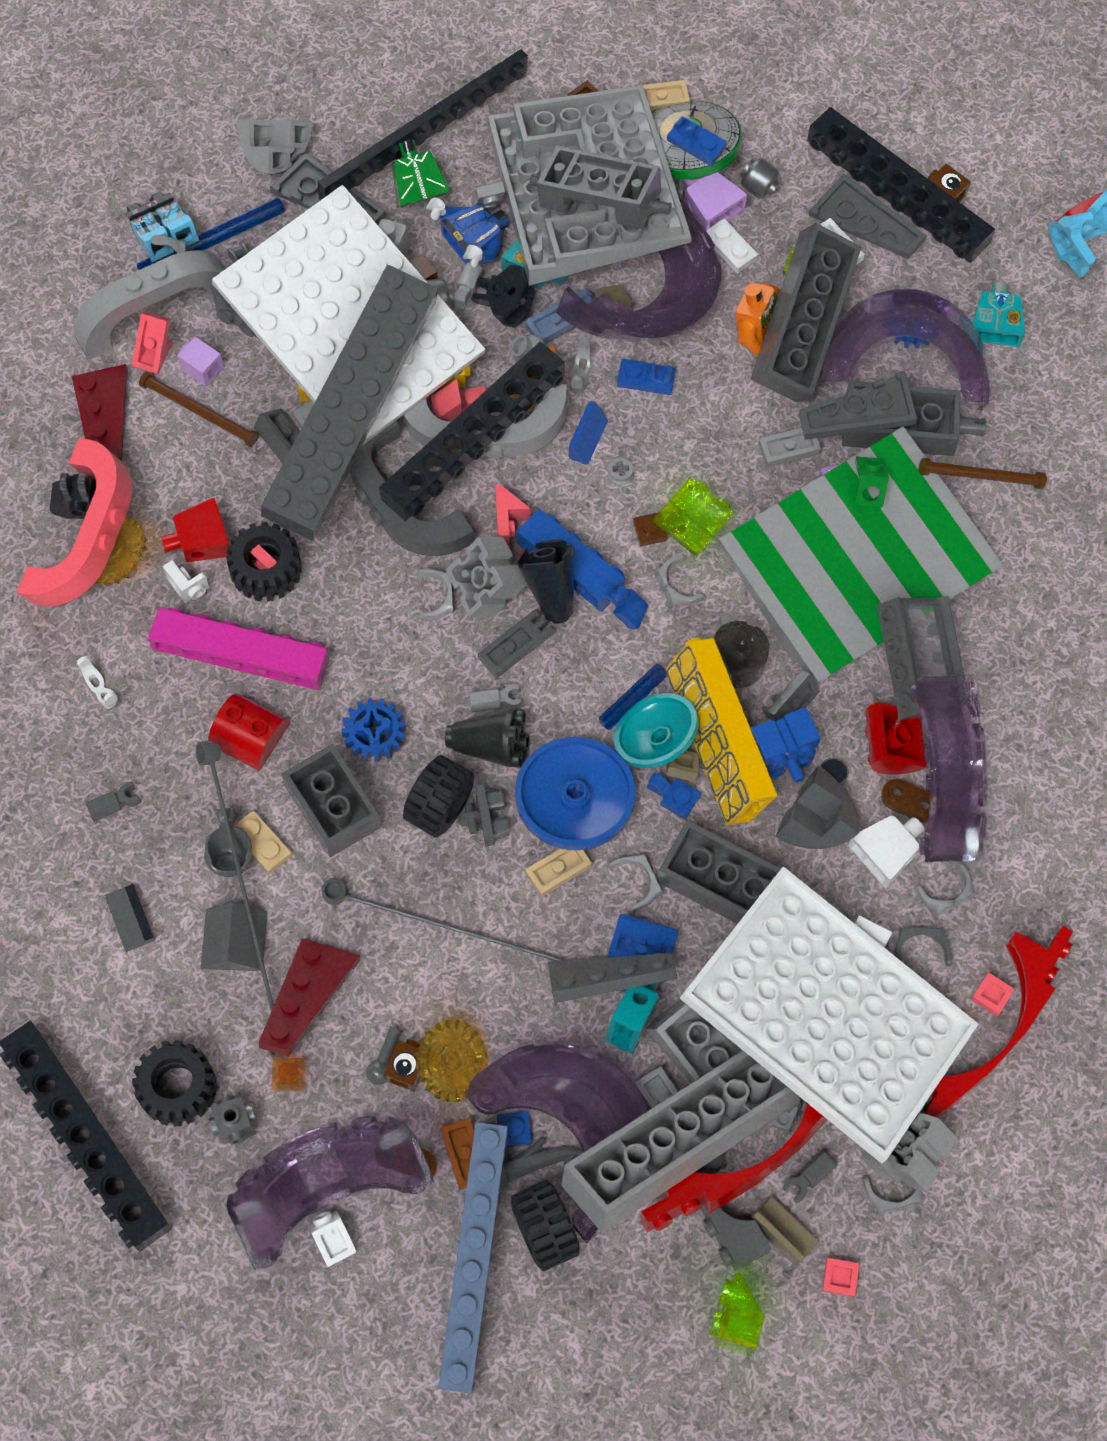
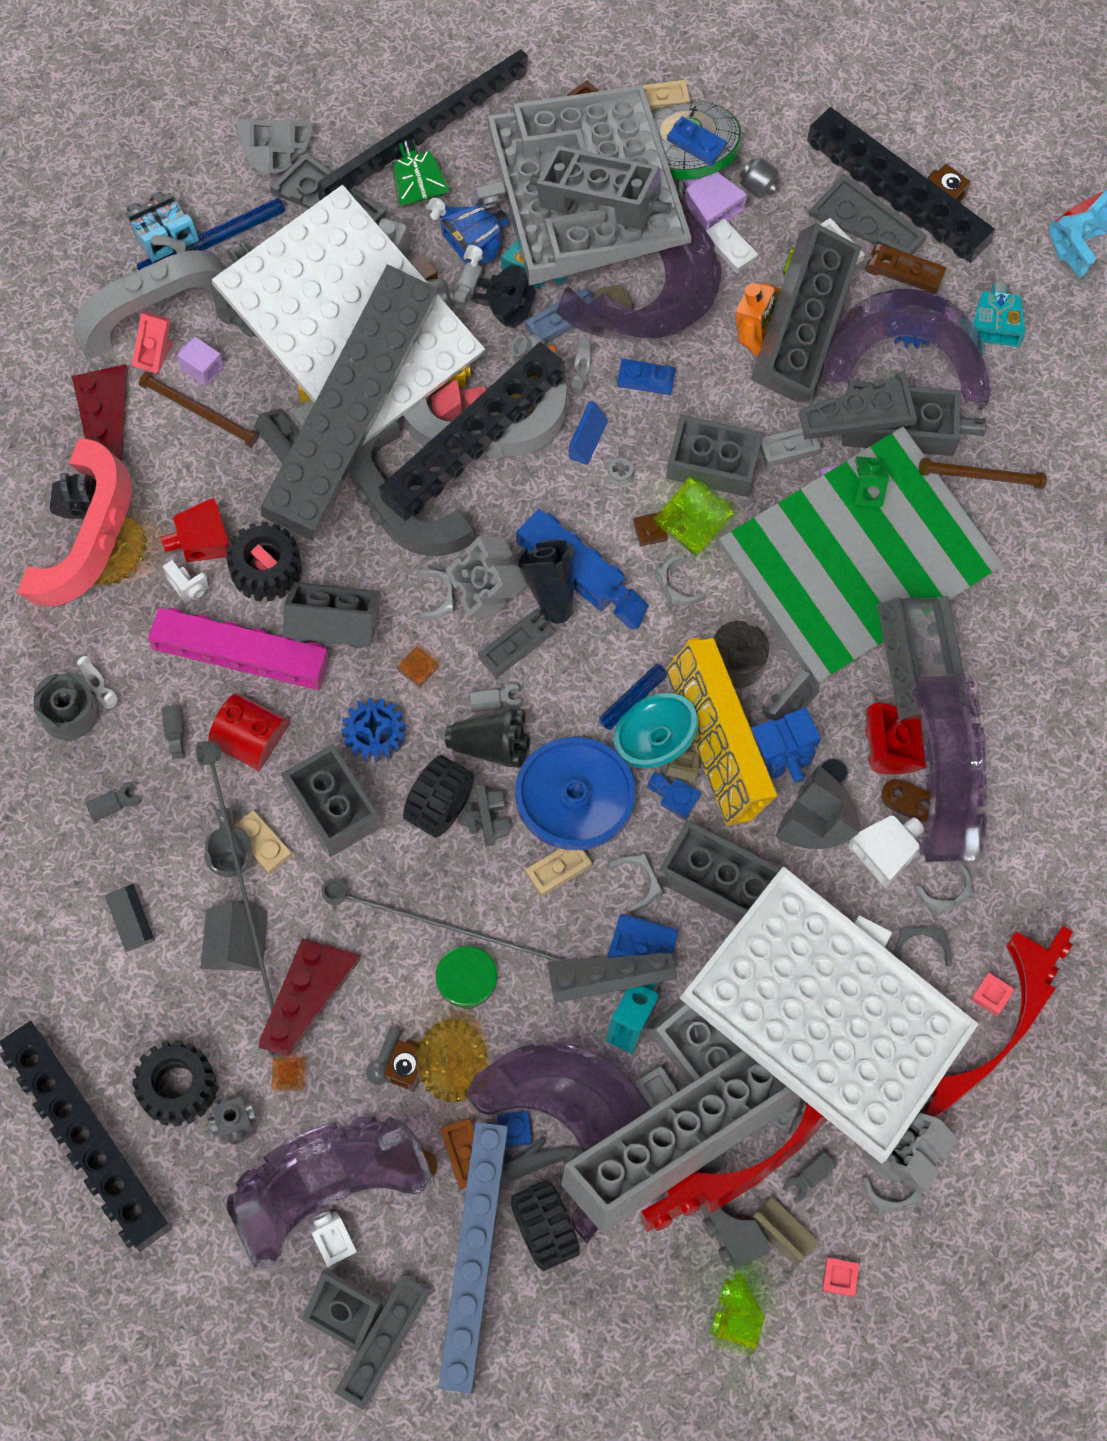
(80, 710): none -> dark grey brick
(174, 730): none -> dark grey bar
(331, 614): none -> dark grey brick
(341, 1310): none -> dark grey slope
(382, 1342): none -> dark grey plate
(418, 667): none -> clear orange plate
(466, 977): none -> green tile
(509, 510): coral slope -> none
(714, 454): none -> dark grey brick
(905, 268): none -> reddish brown plate

